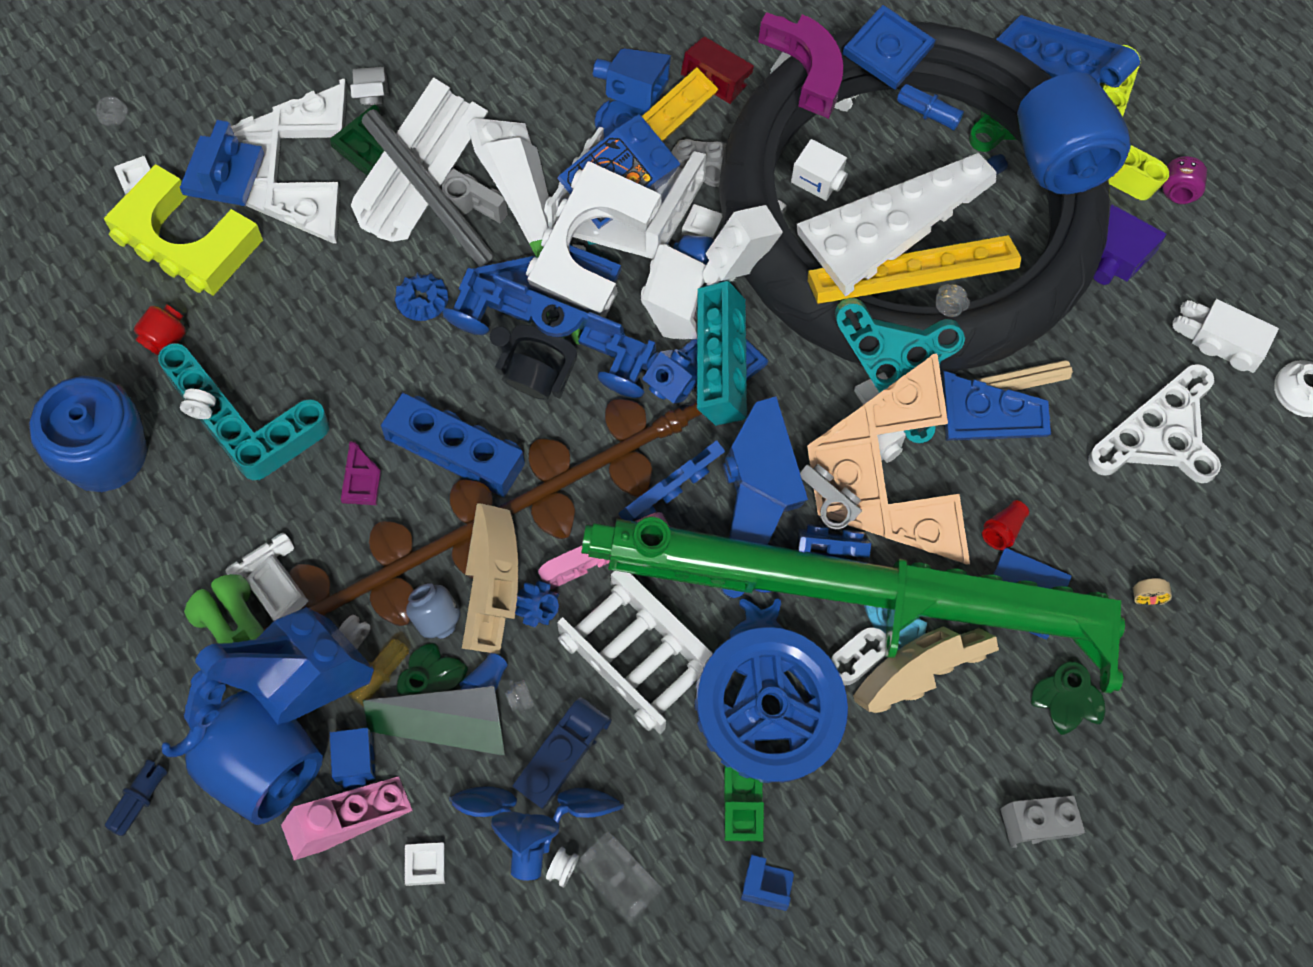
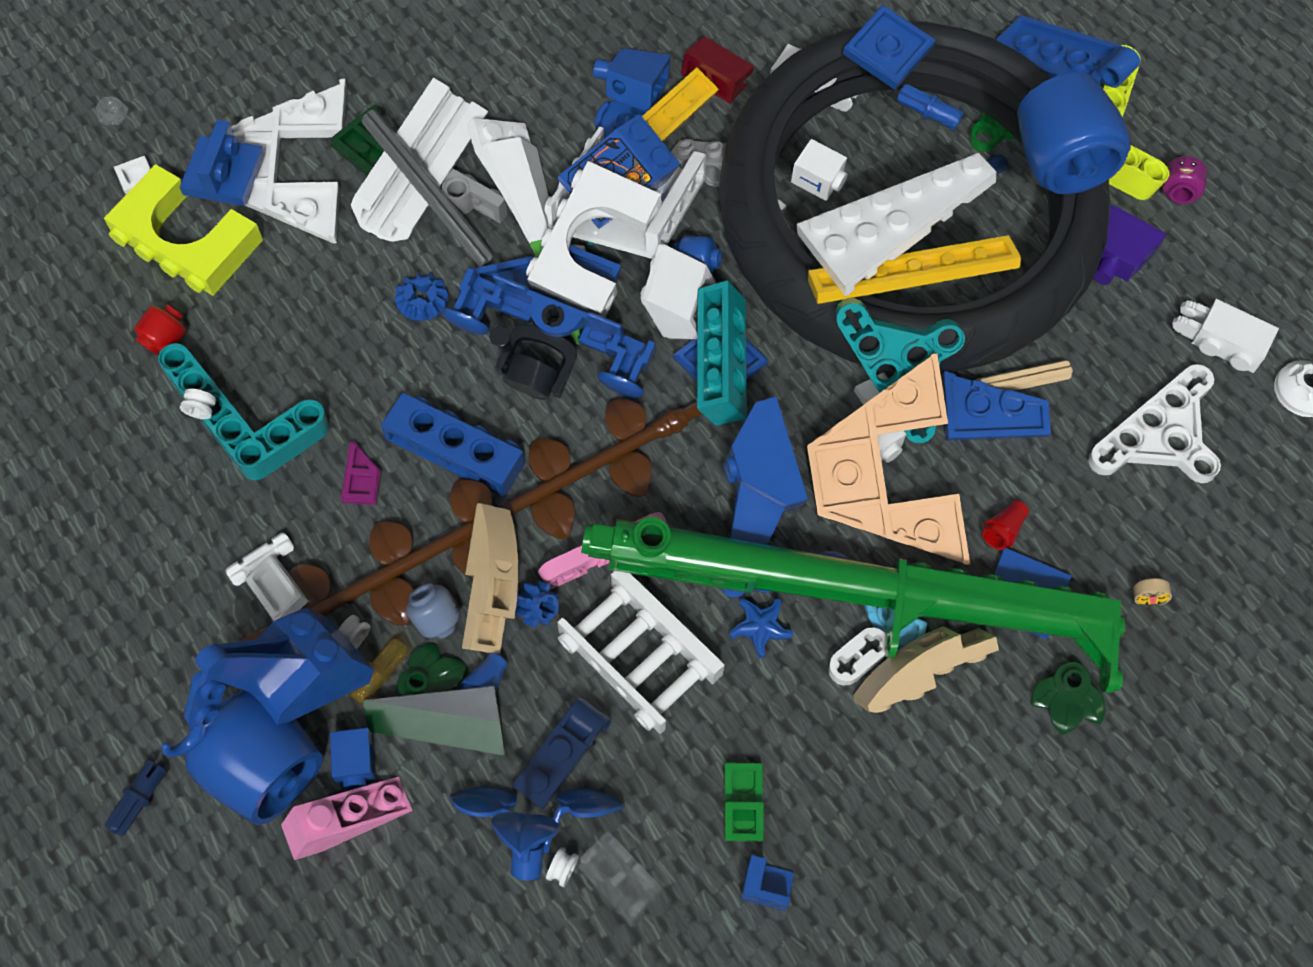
(89, 433): blue piece -> none
(233, 592): bright green piece -> none
(370, 85): light grey plate -> none
(424, 864): white tile -> none
(519, 696): clear plate -> none
(670, 487): blue wing -> none
(671, 375): blue brick -> none
(702, 222): white tile -> none
(741, 244): white hinge -> none
(811, 727): blue gear -> none
(815, 50): magenta arch -> none
(818, 538): blue wing -> none
(820, 480): light grey plate -> none
(952, 300): clear plate -> none
(1042, 820): light grey plate -> none

